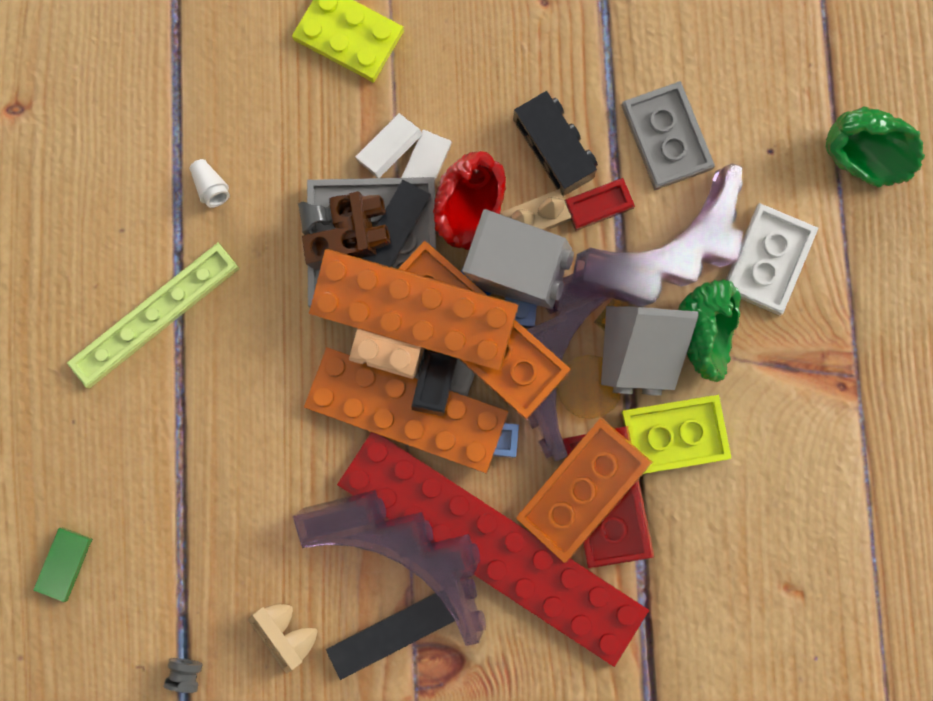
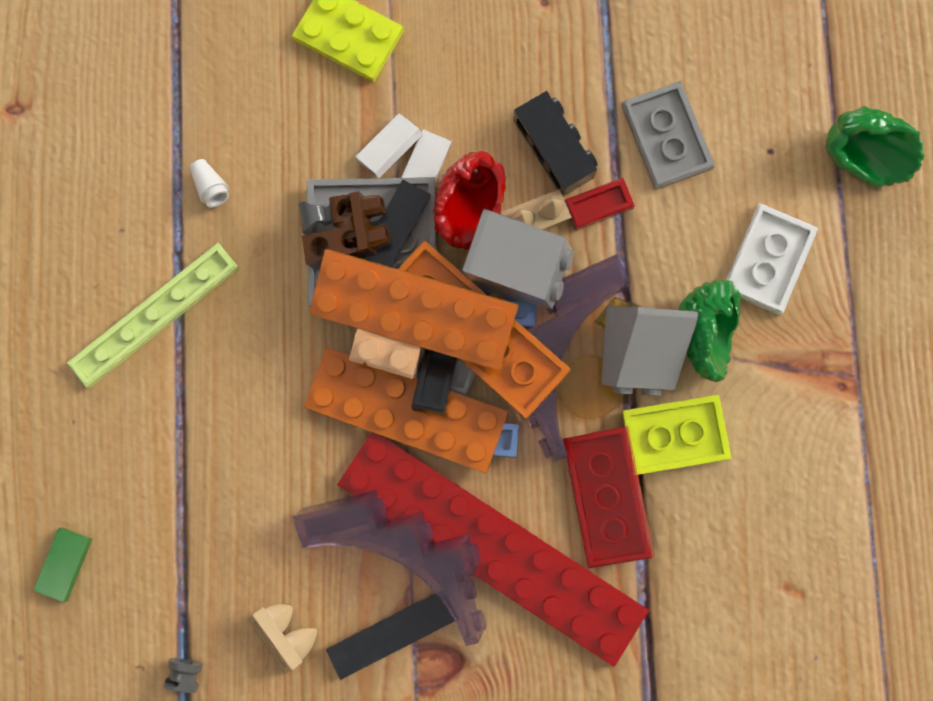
(583, 490): orange plate -> none
(707, 239): arch -> none

